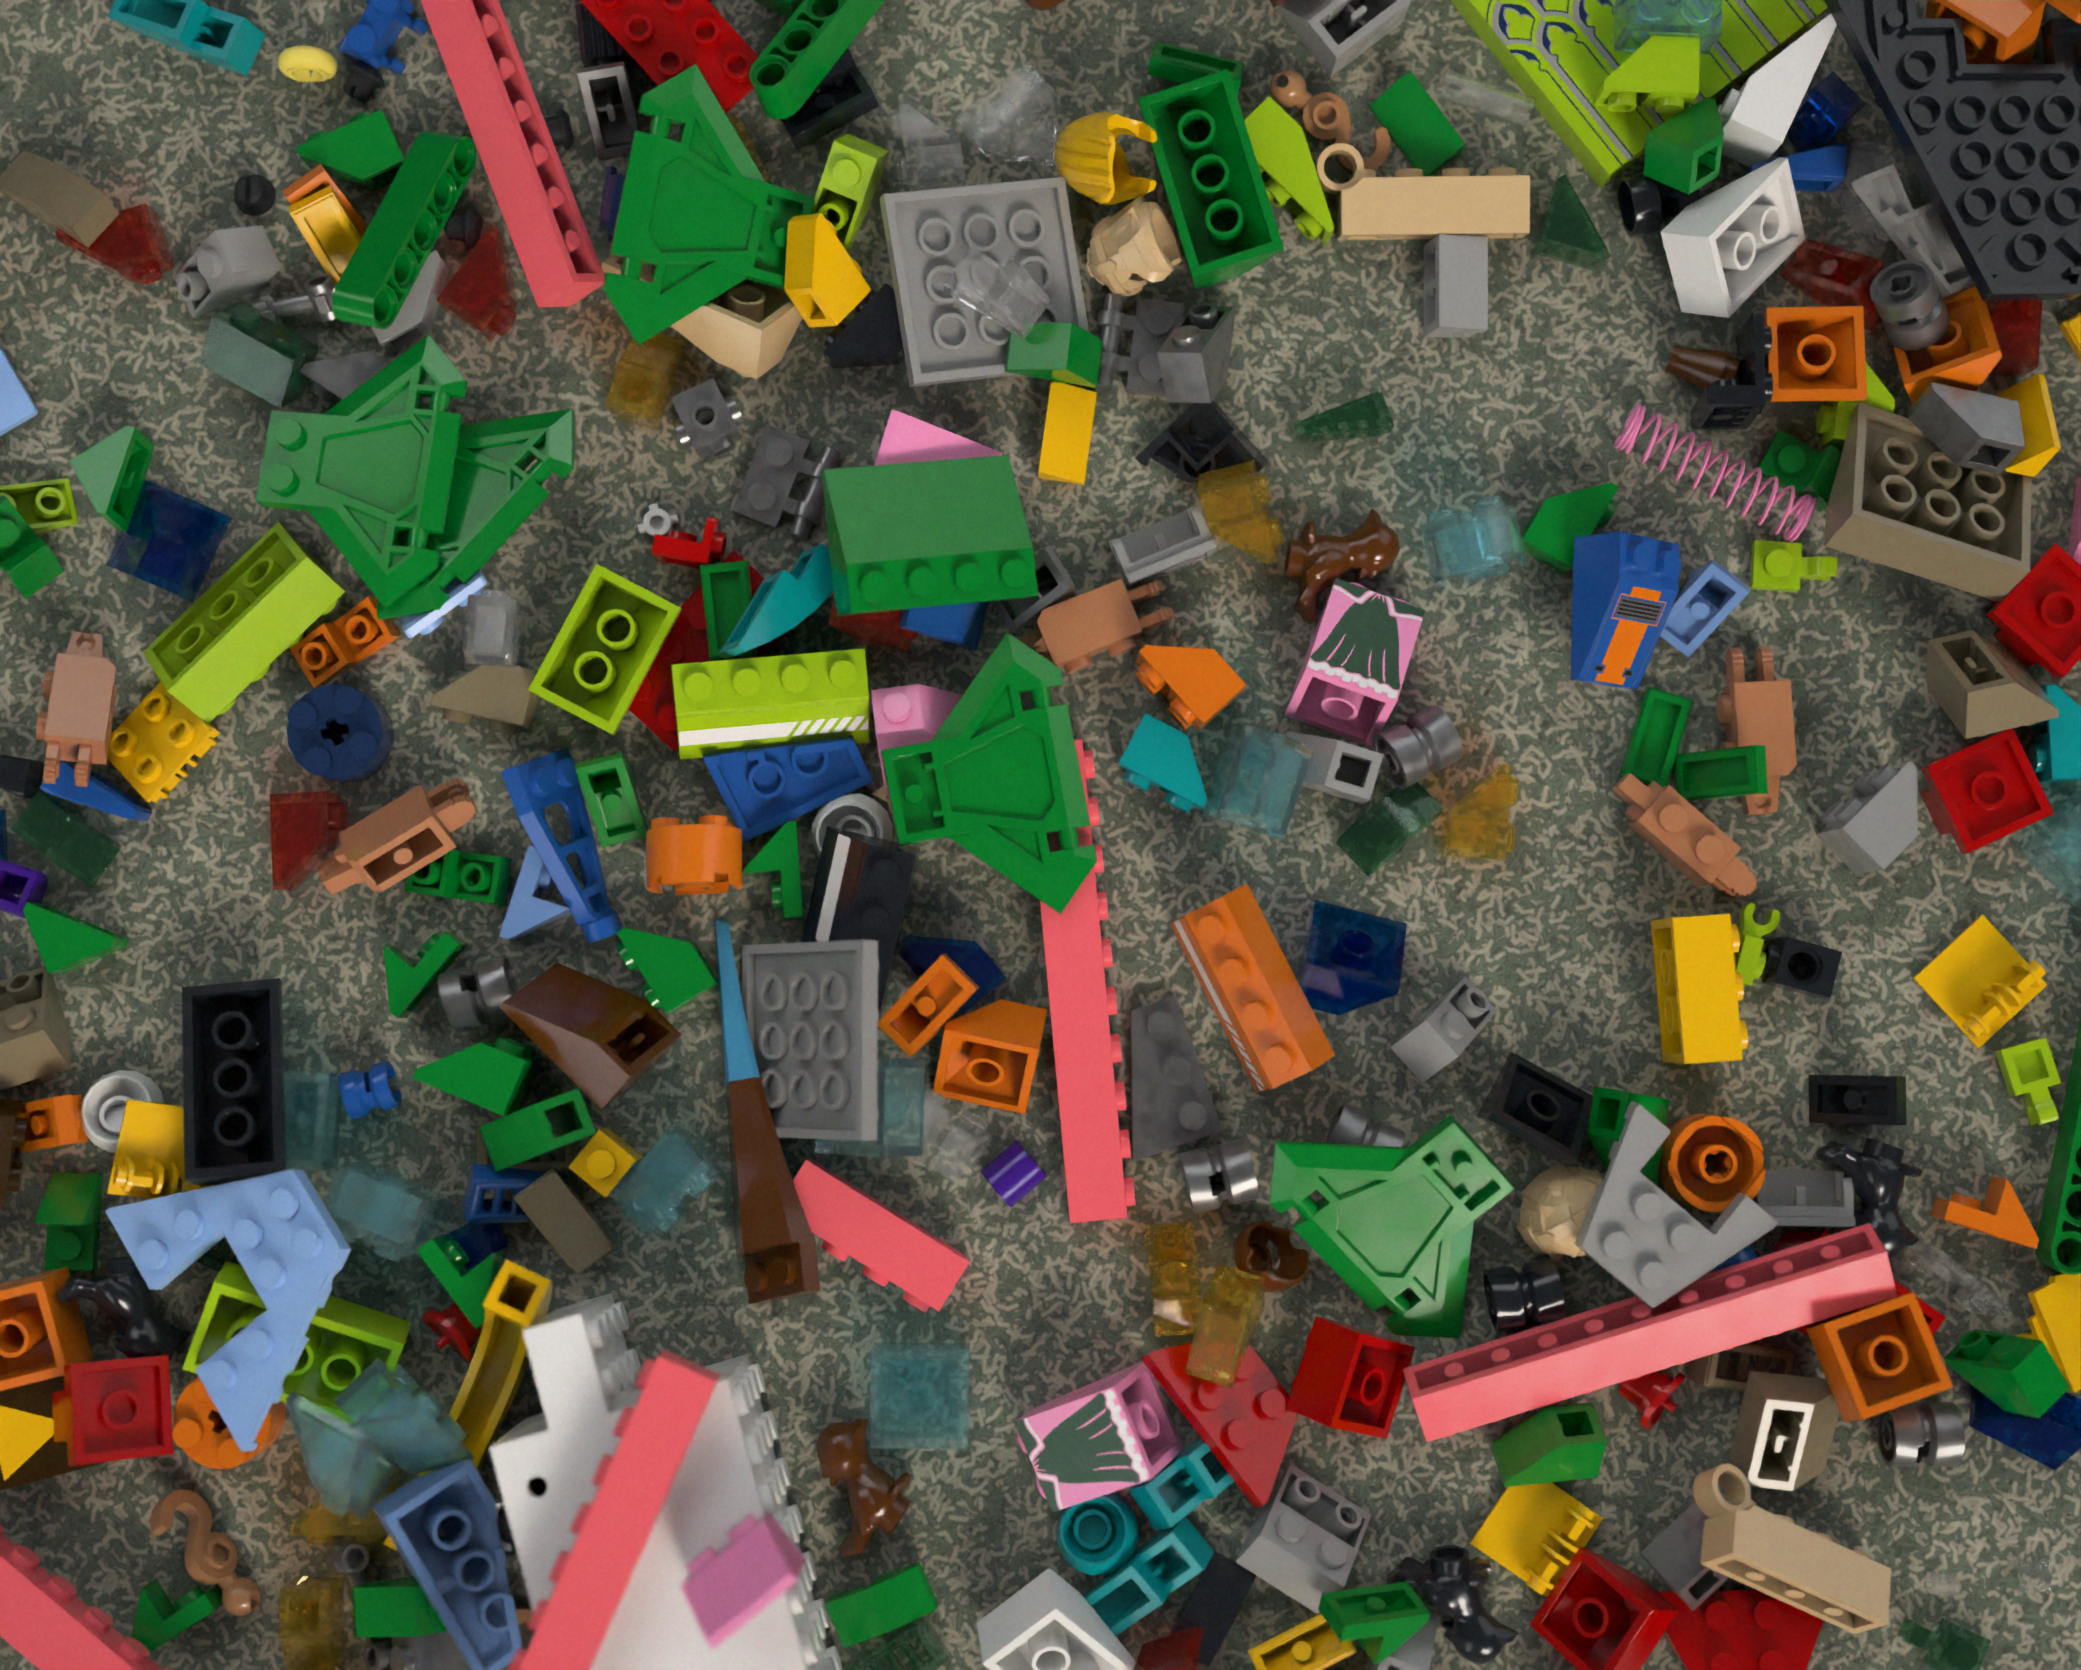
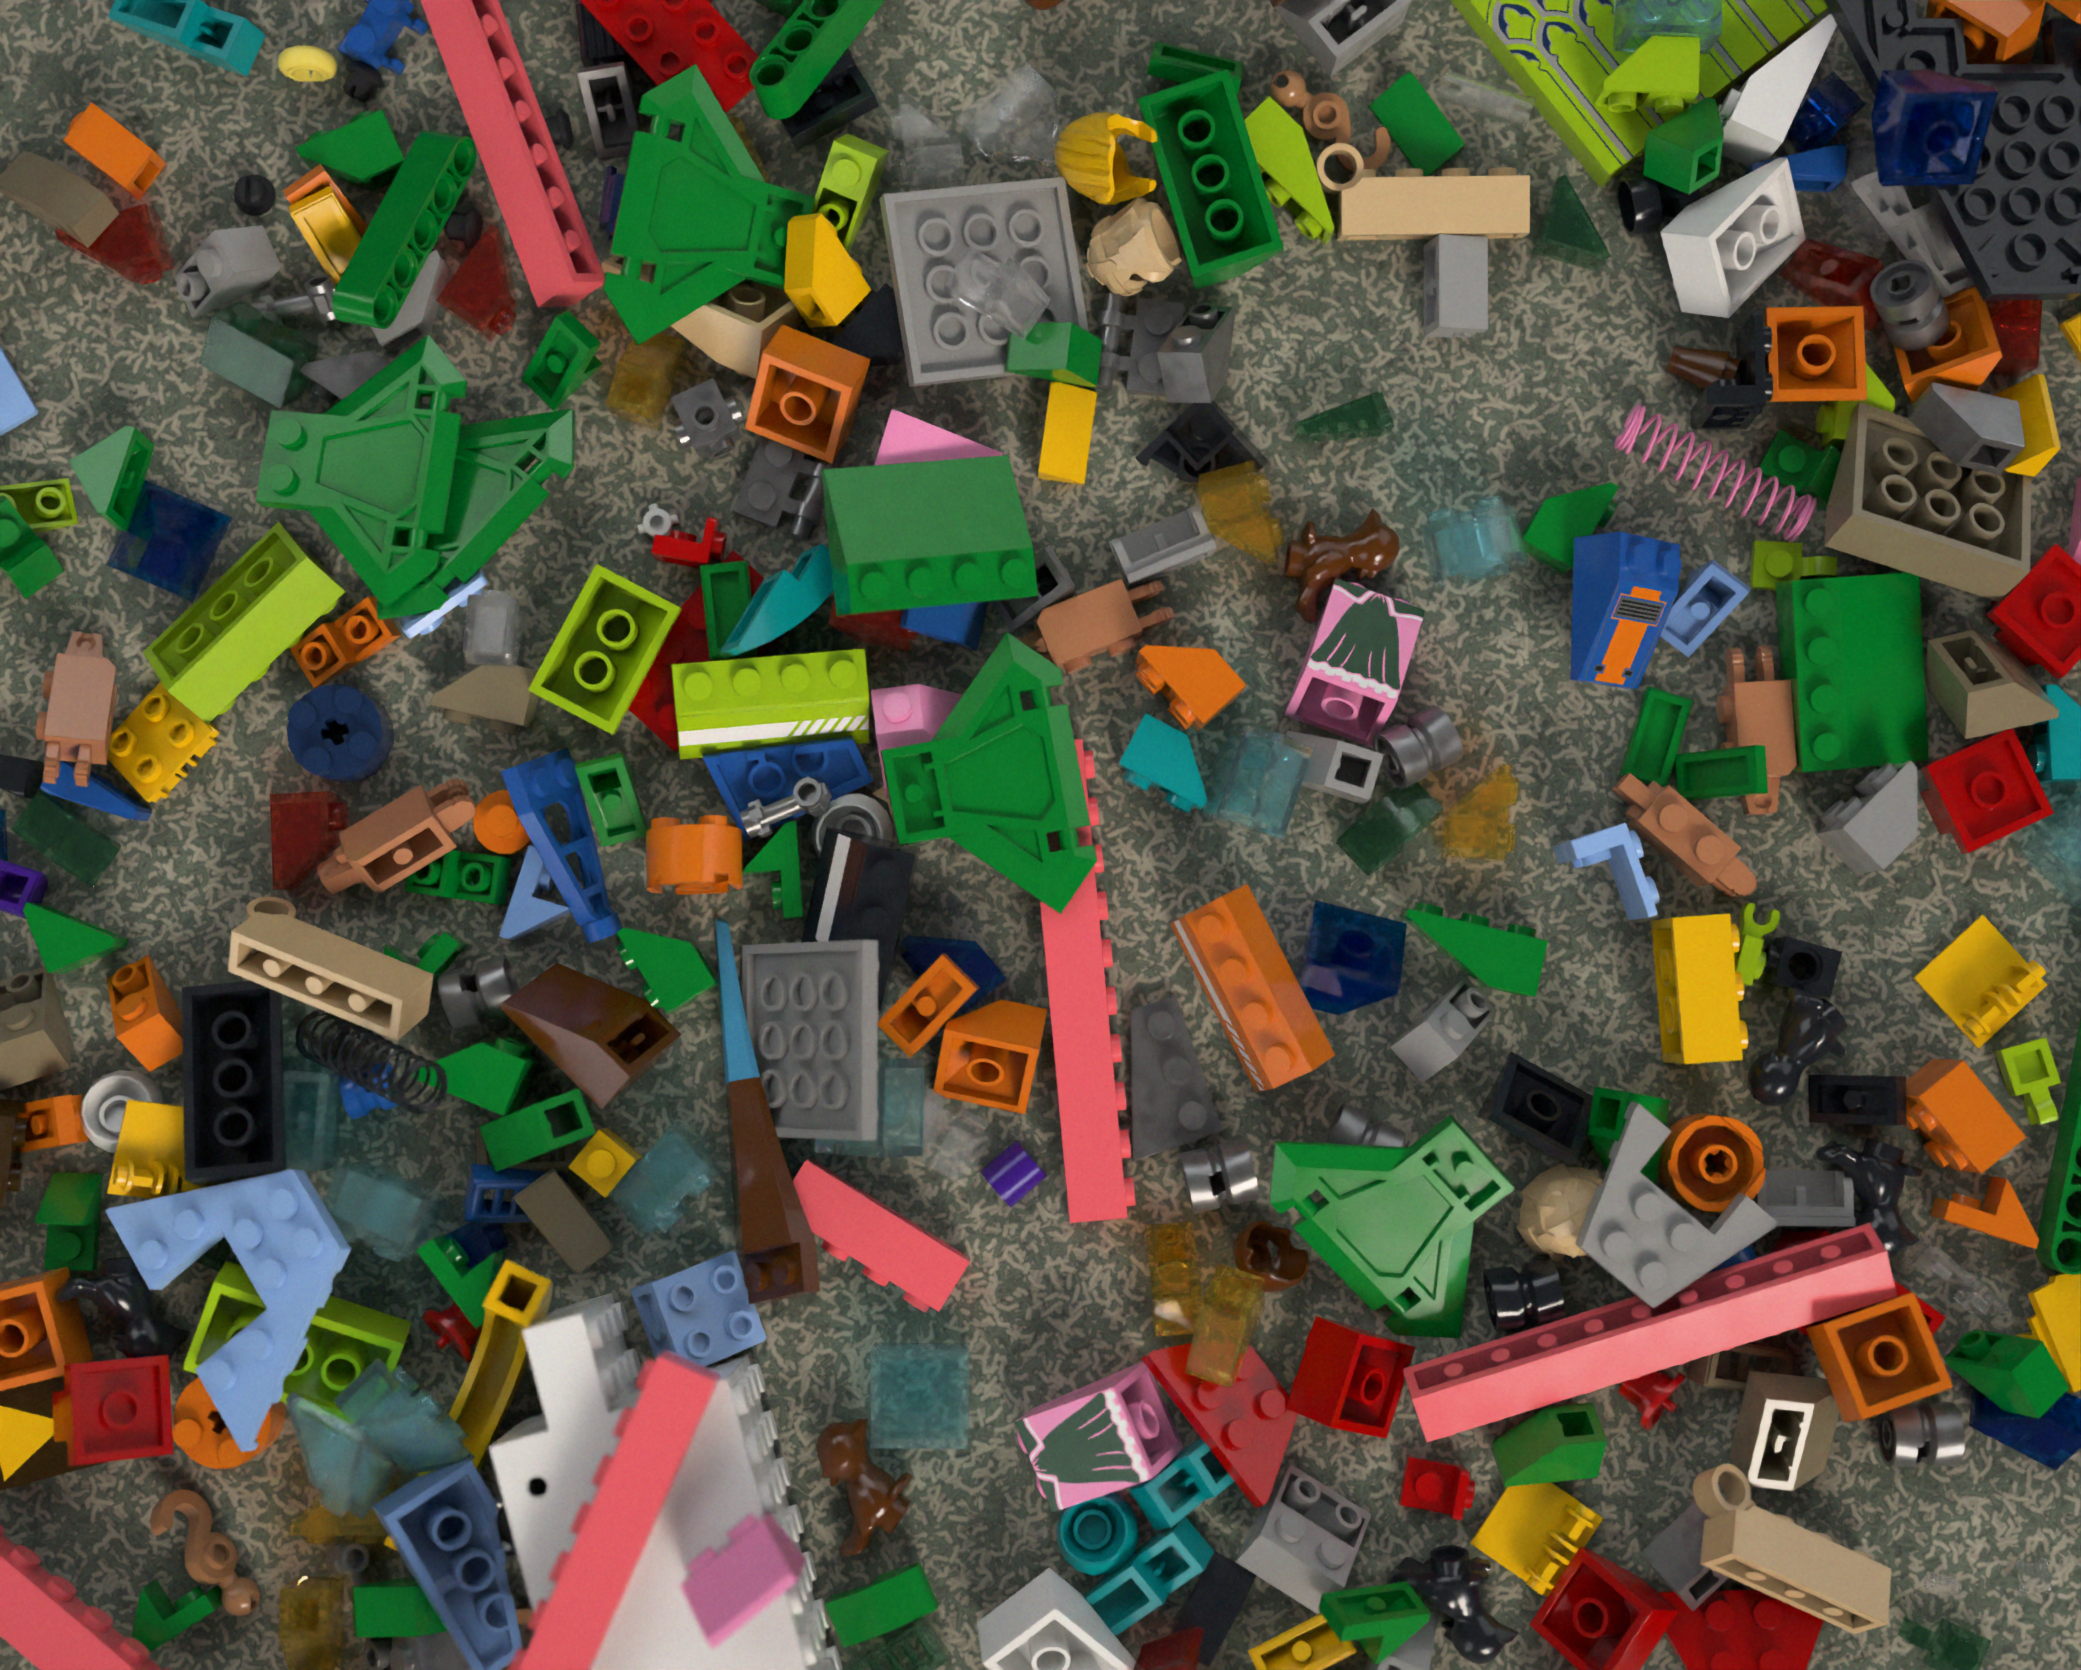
(113, 151): none -> orange slope
(145, 1014): none -> orange slope
(327, 970): none -> tan hinge
(398, 1098): none -> black piece
(499, 826): none -> orange piece
(562, 360): none -> green slope
(700, 1311): none -> light blue bracket
(806, 393): none -> orange brick
(806, 796): none -> flat silver bar
(1436, 1486): none -> red bracket
(1490, 956): none -> green slope
(1622, 851): none -> light blue bracket
(1804, 1036): none -> black animal
(1854, 669): none -> green slope
(1929, 127): none -> clear blue slope
(1958, 1117): none -> orange brick

